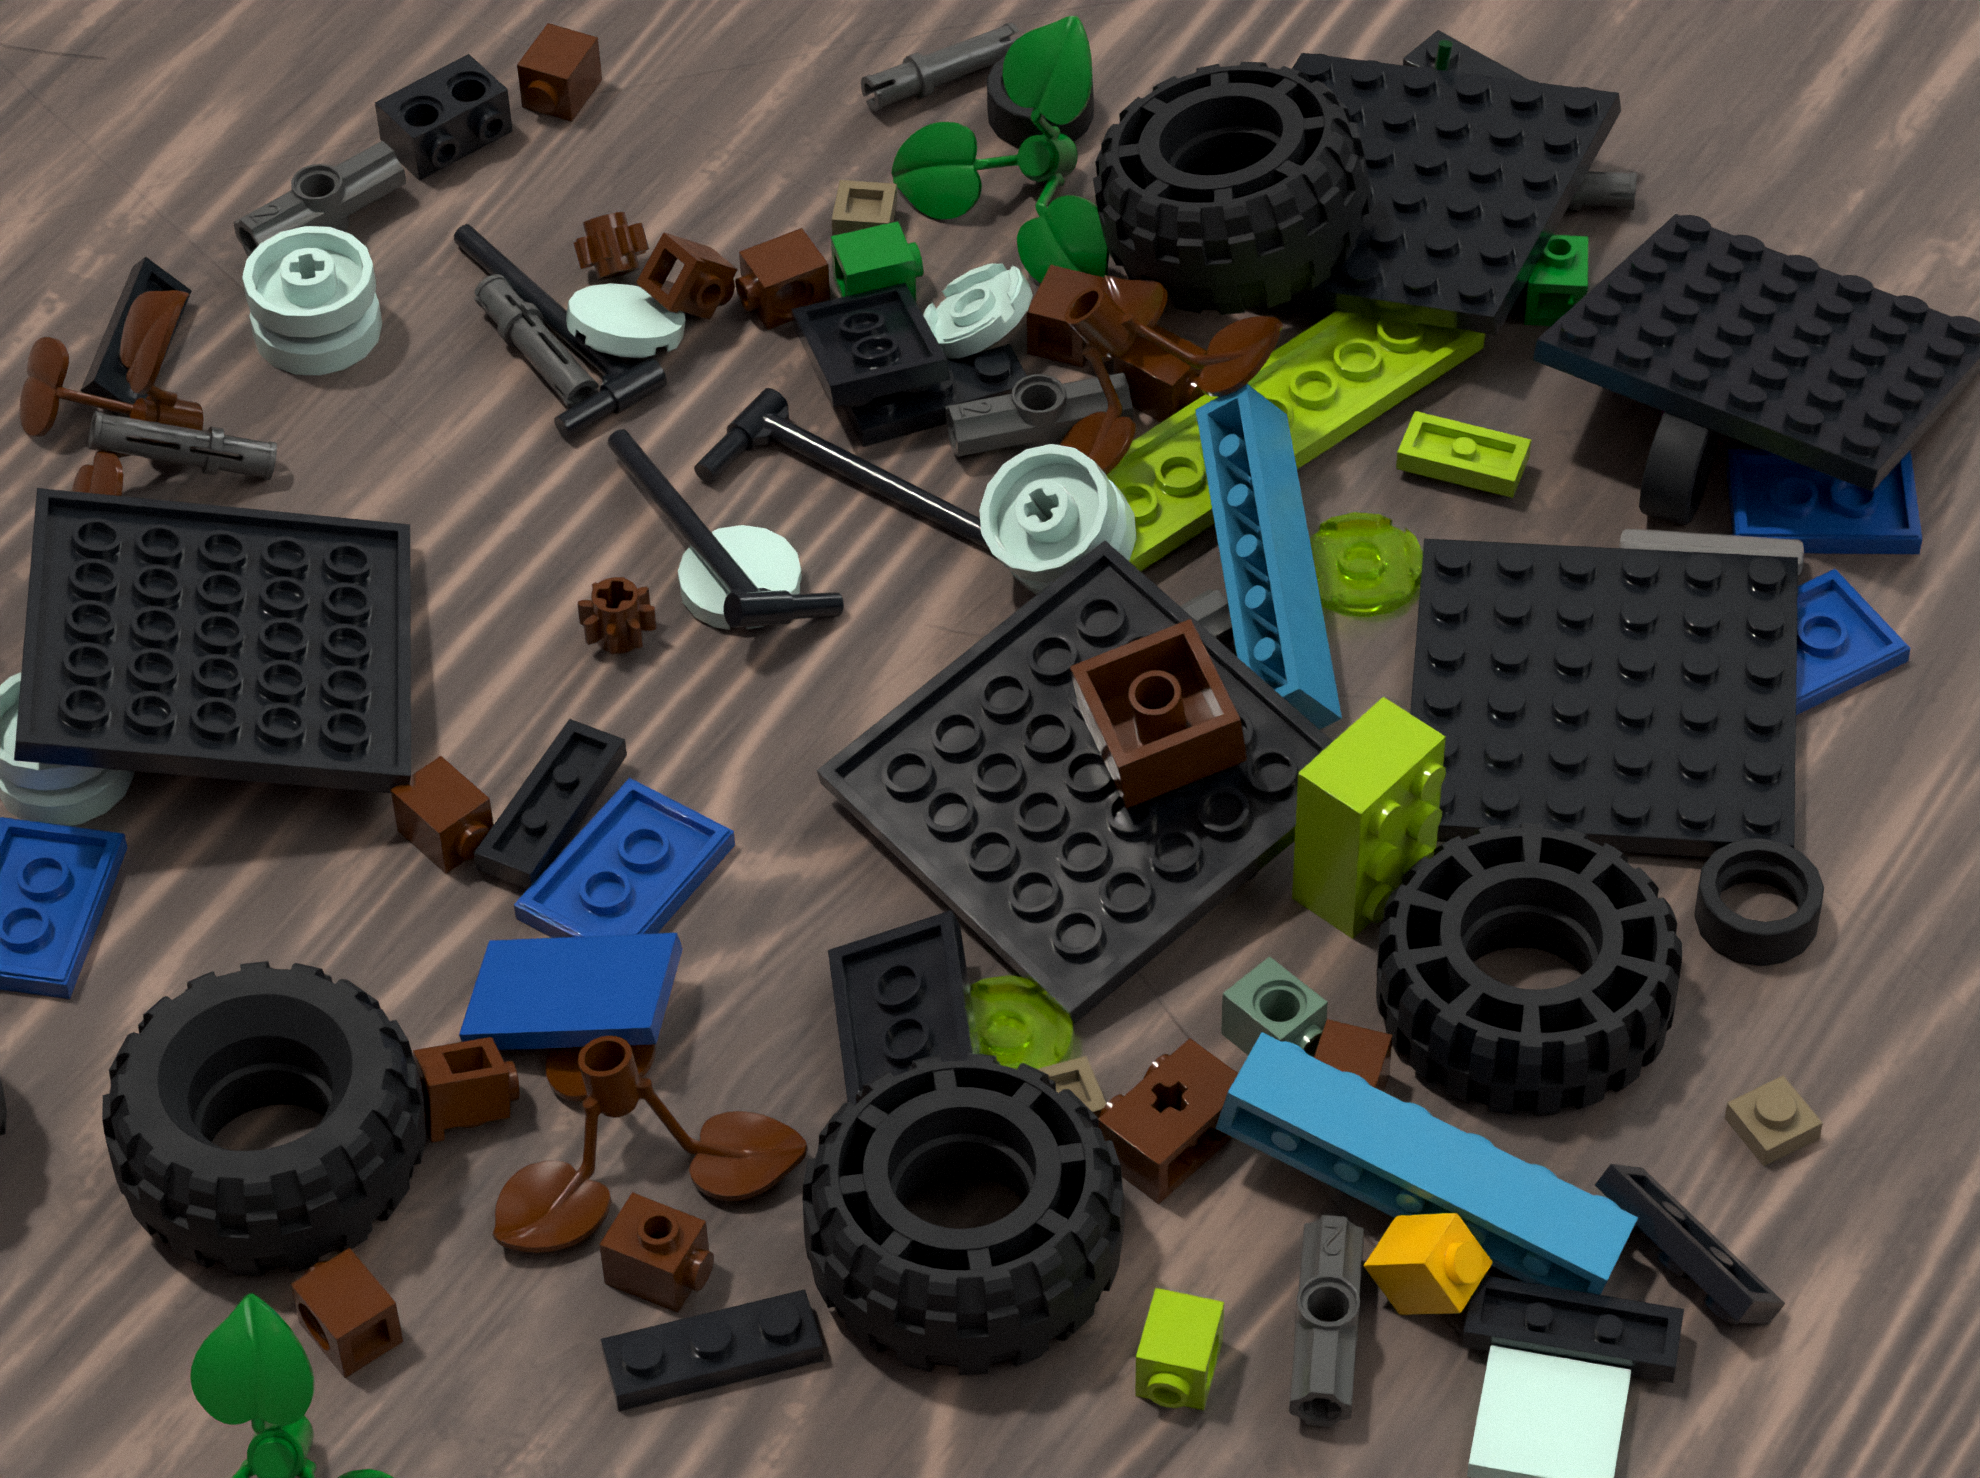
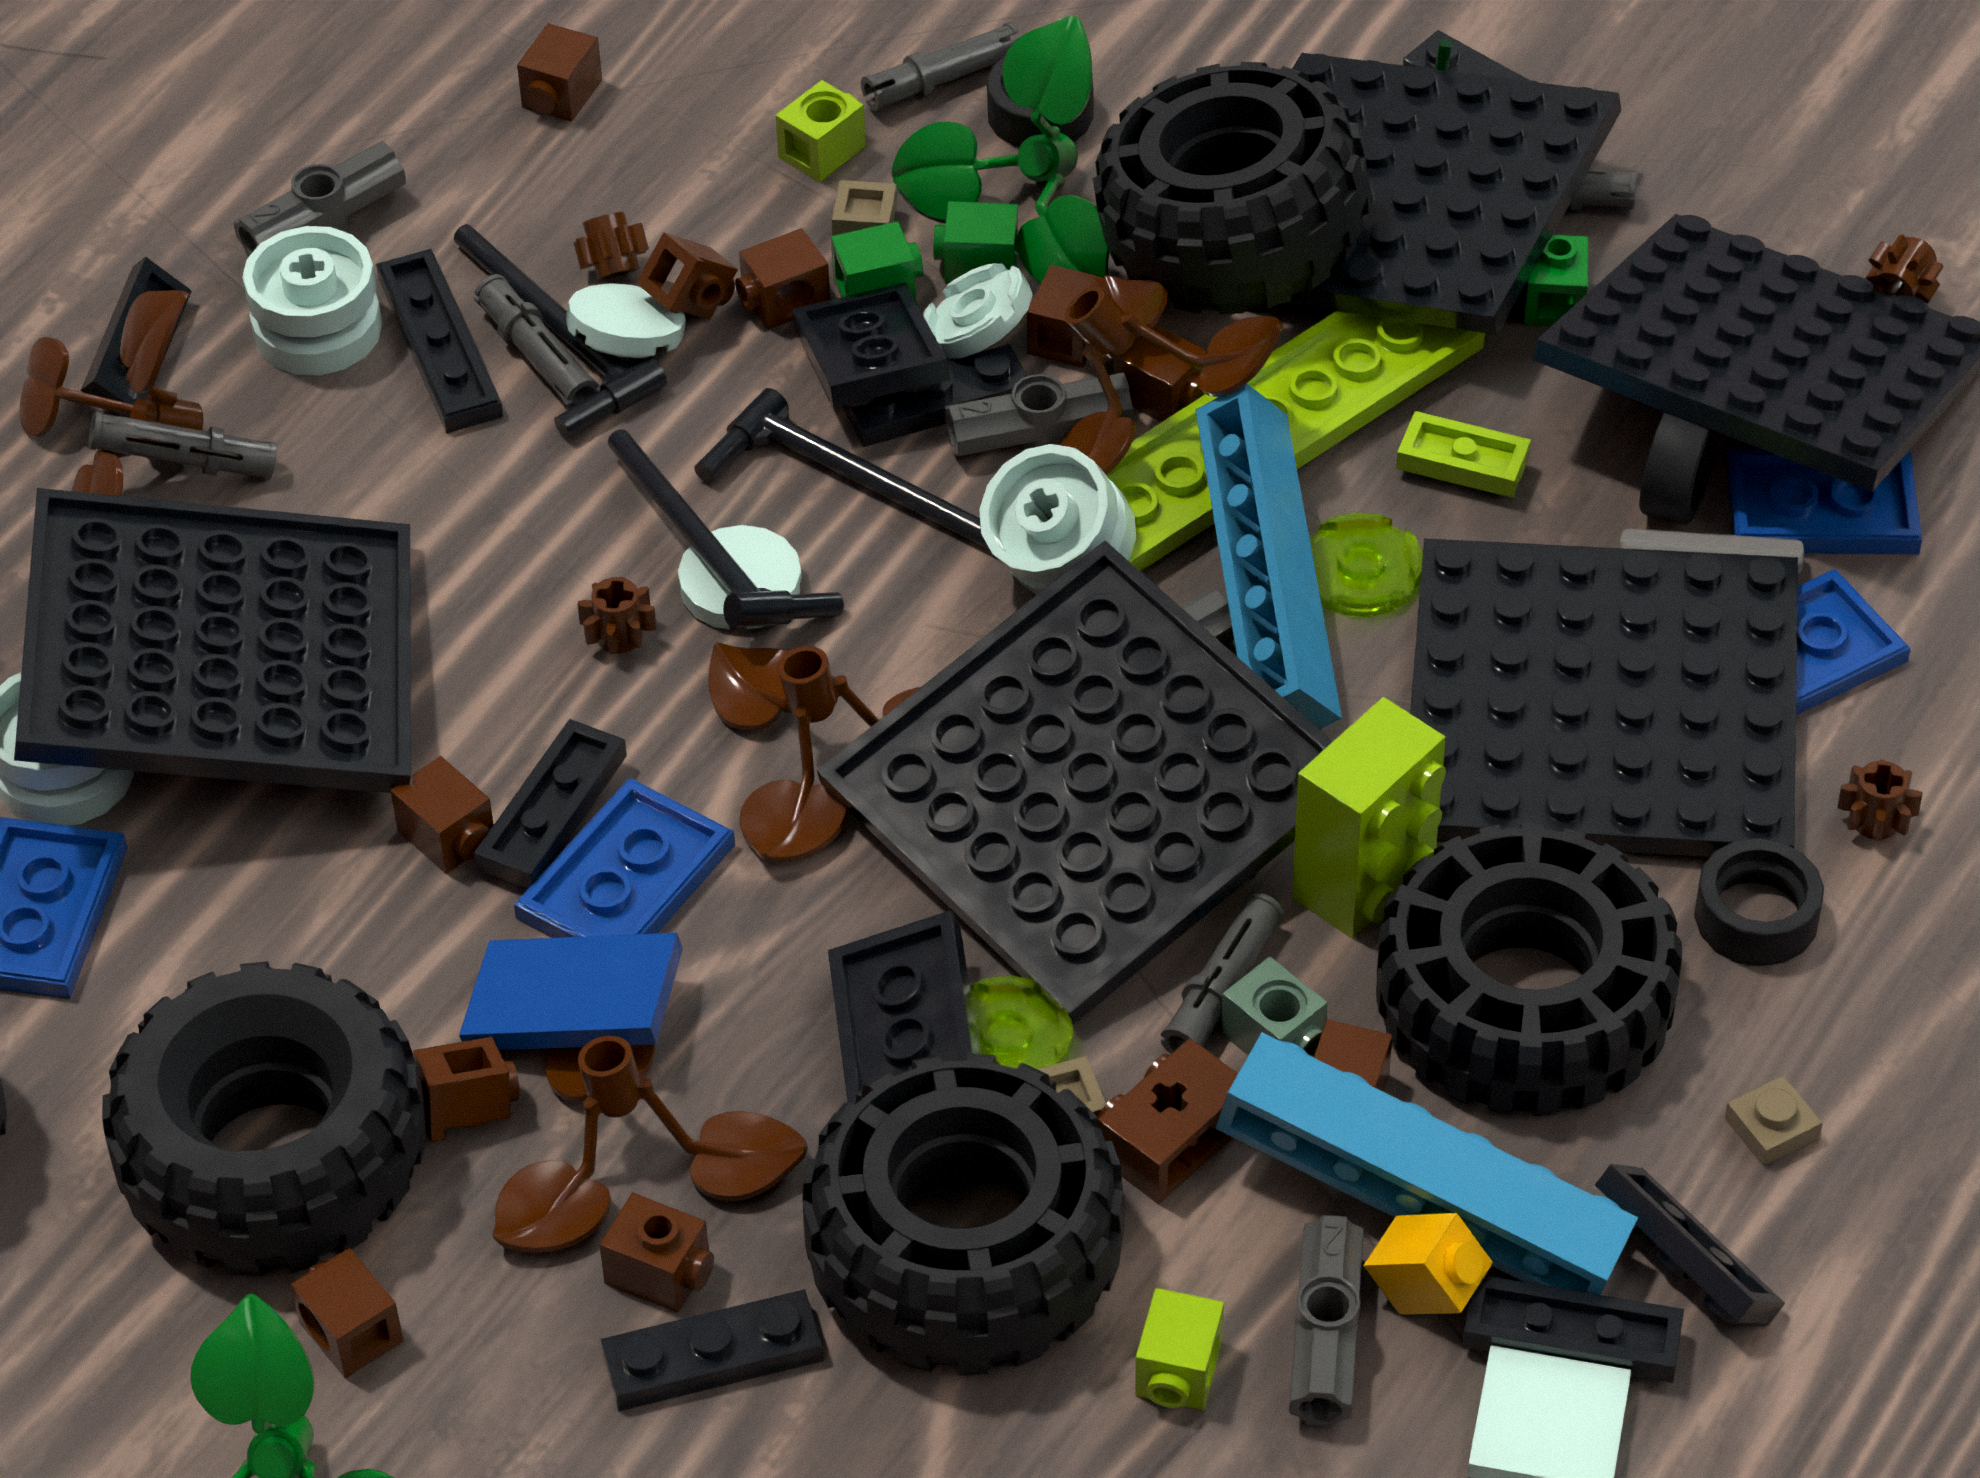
(439, 341): none -> black tile
(444, 116): black brick -> none
(749, 694): none -> reddish brown plant
(820, 130): none -> lime brick
(976, 237): none -> green brick
(1159, 713): reddish brown brick -> none
(1227, 965): none -> dark grey pin
(1879, 800): none -> reddish brown gear
(1905, 268): none -> reddish brown gear

